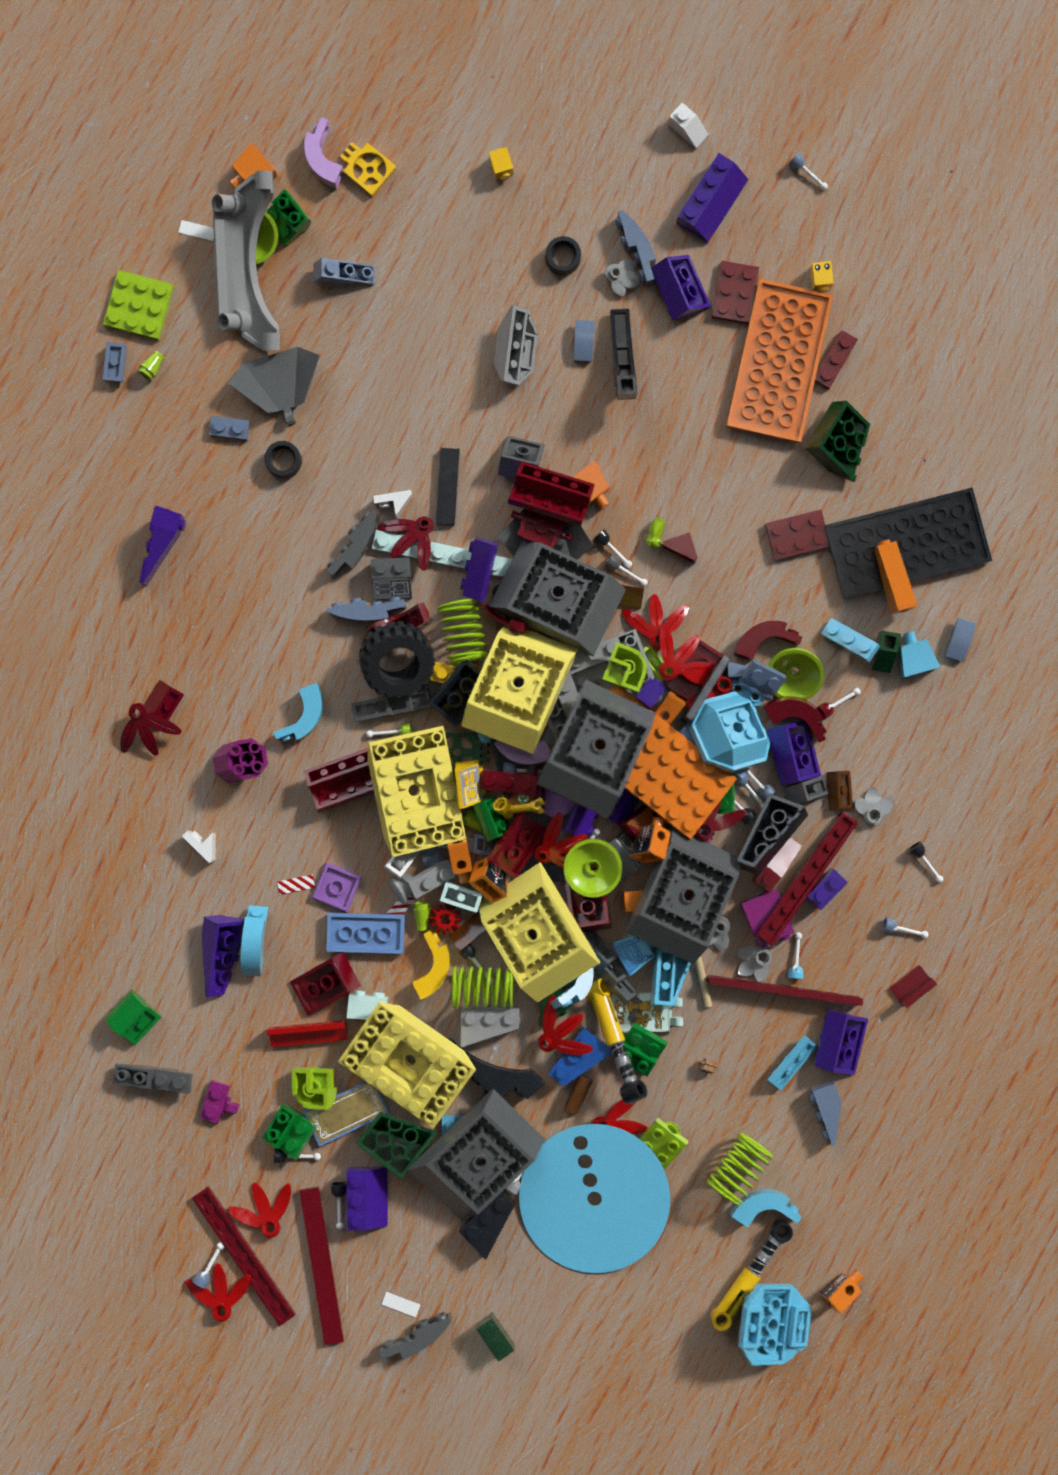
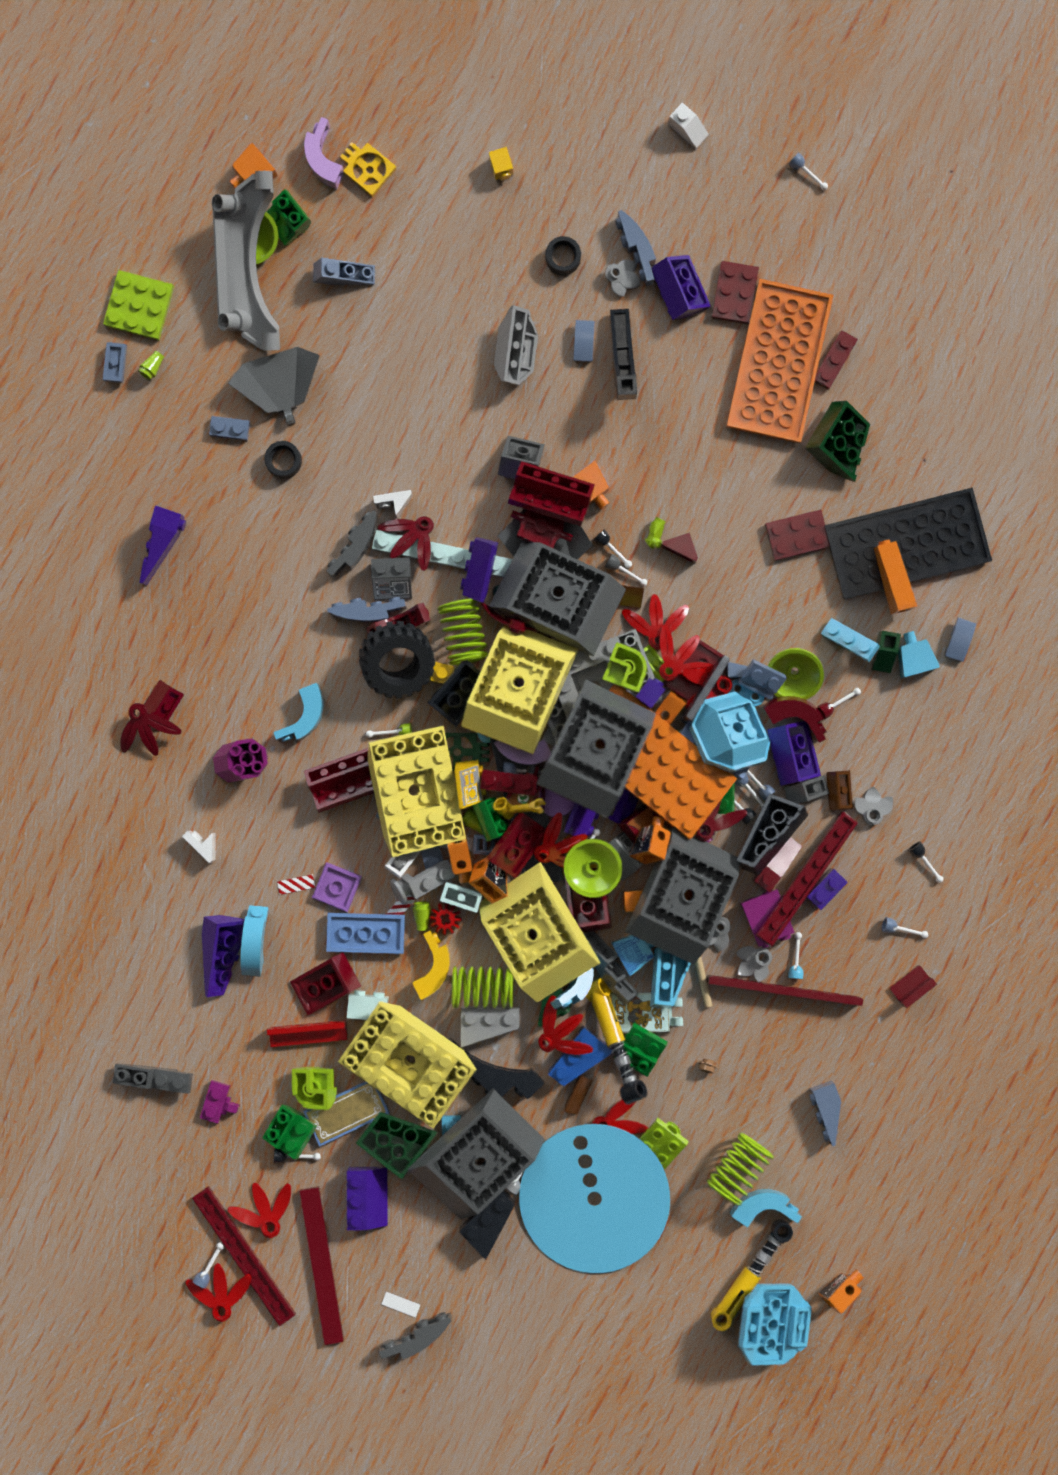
(132, 1017): green brick -> none
(196, 230): white sticker -> none
(338, 1190): hinge -> none
(386, 706): dark grey slope -> none
(447, 486): black tile -> none
(468, 931): reddish brown slope -> none
(469, 954): black hinge -> none
(495, 1336): clear green piece -> none
(712, 198): dark purple slope -> none
(753, 637): dark red arch -> none
(792, 1062): medium azure plate -> none
(821, 276): yellow brick -> none
(841, 1042): dark purple slope -> none

